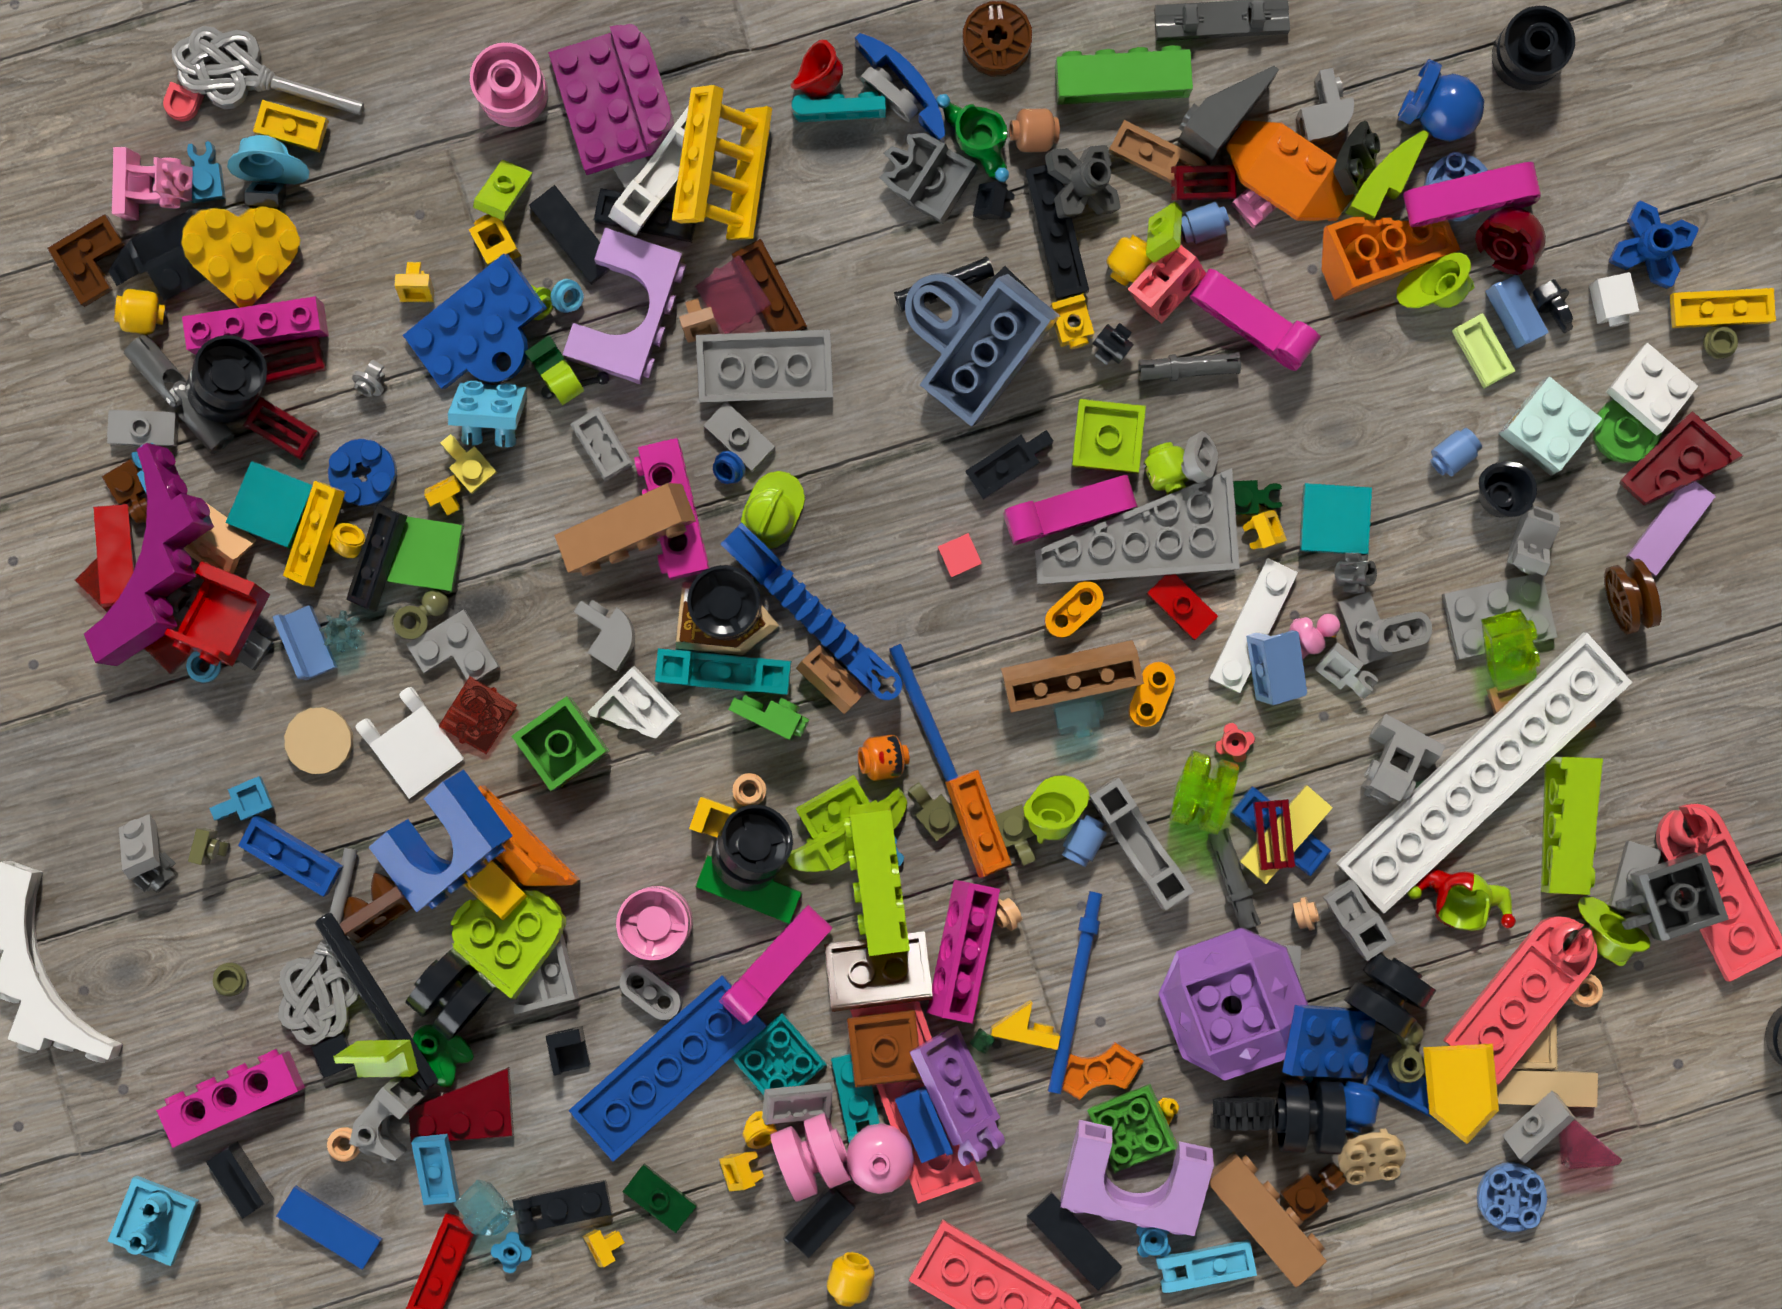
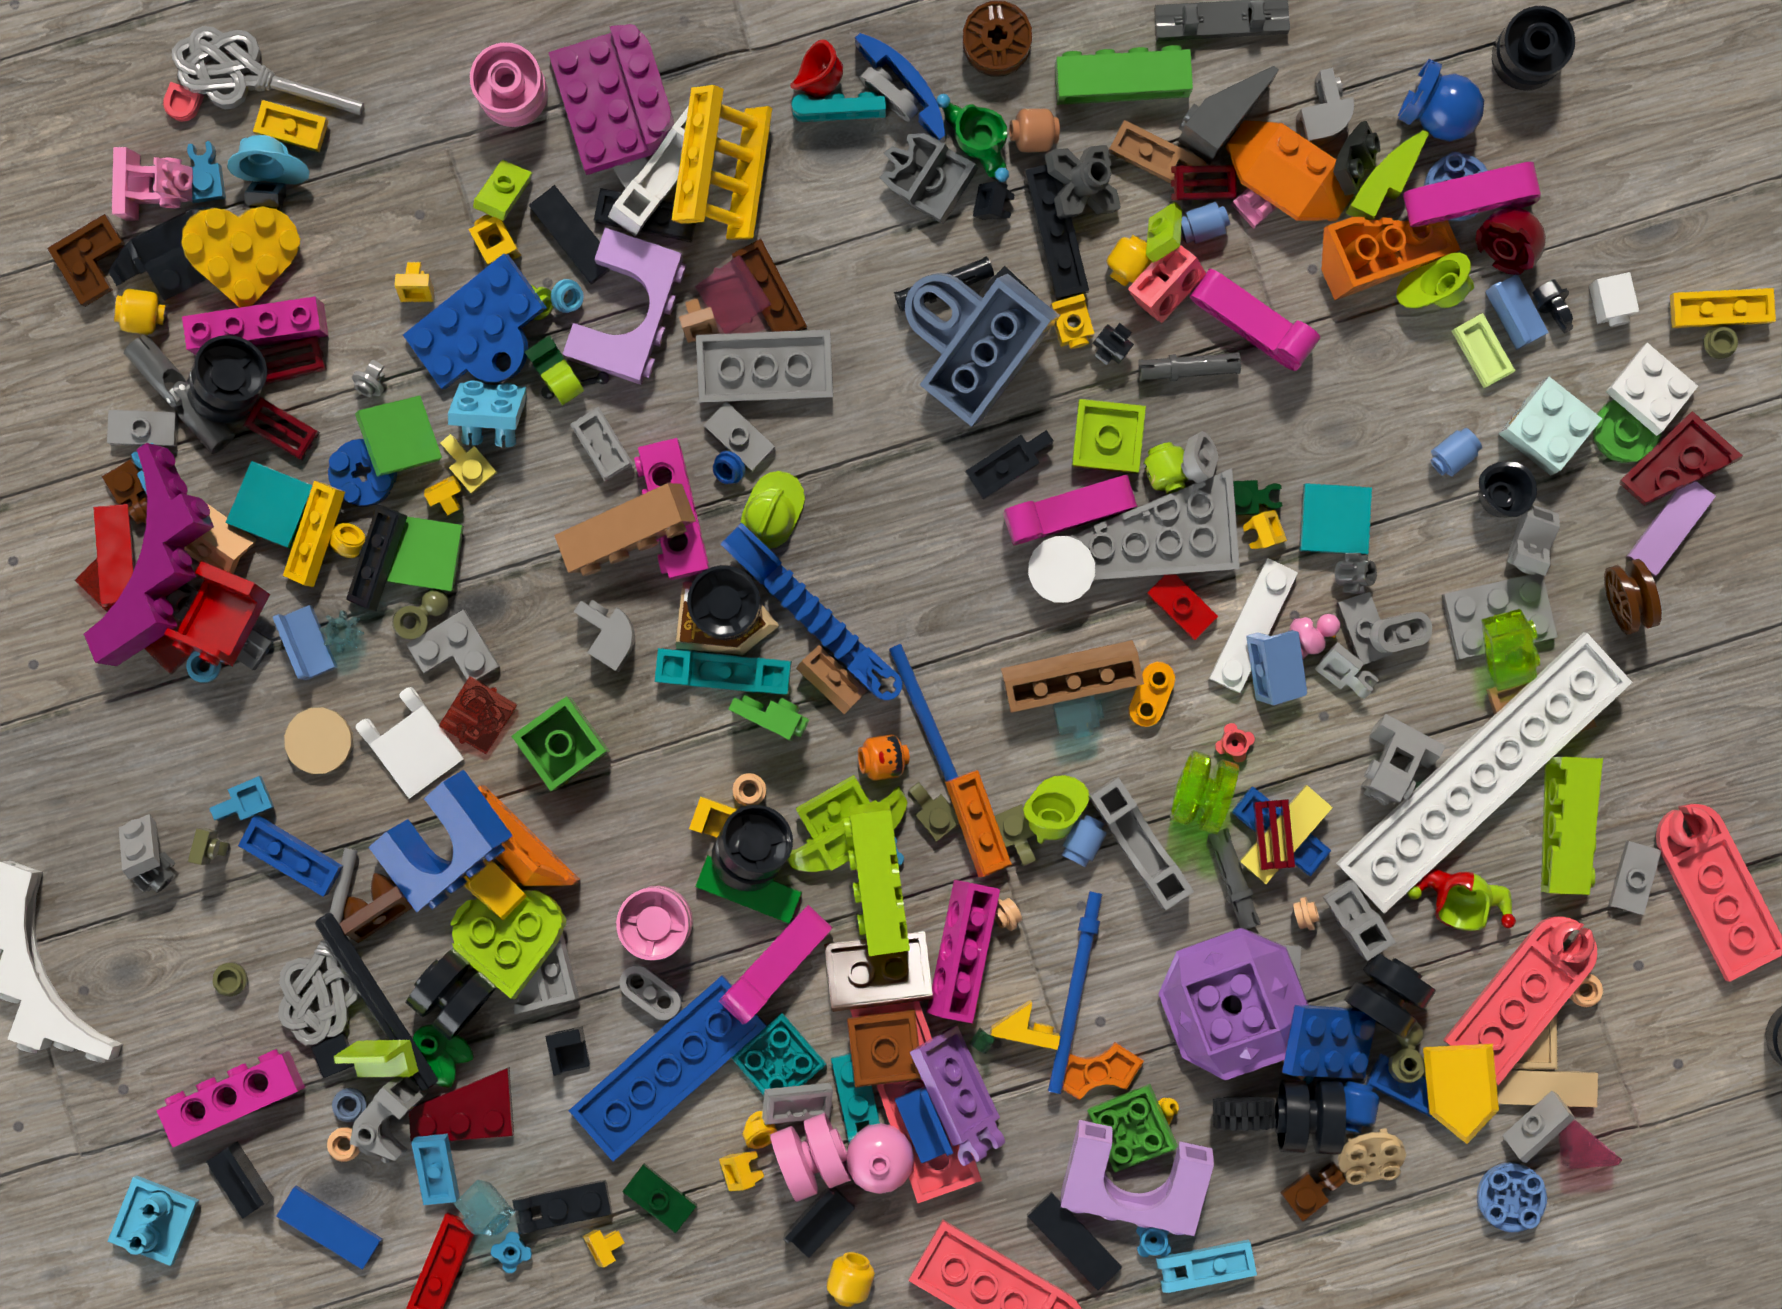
(339, 1108): none -> sand blue plate
(398, 435): none -> bright green tile
(636, 705): white wing -> none
(959, 555): coral tile -> none
(1061, 569): none -> white tile
(1073, 609): light orange plate -> none
(1265, 1219): medium nougat brick -> none
(1608, 931): lime piece -> none
(1653, 244): blue plant -> none
(1656, 892): dark grey hinge -> none

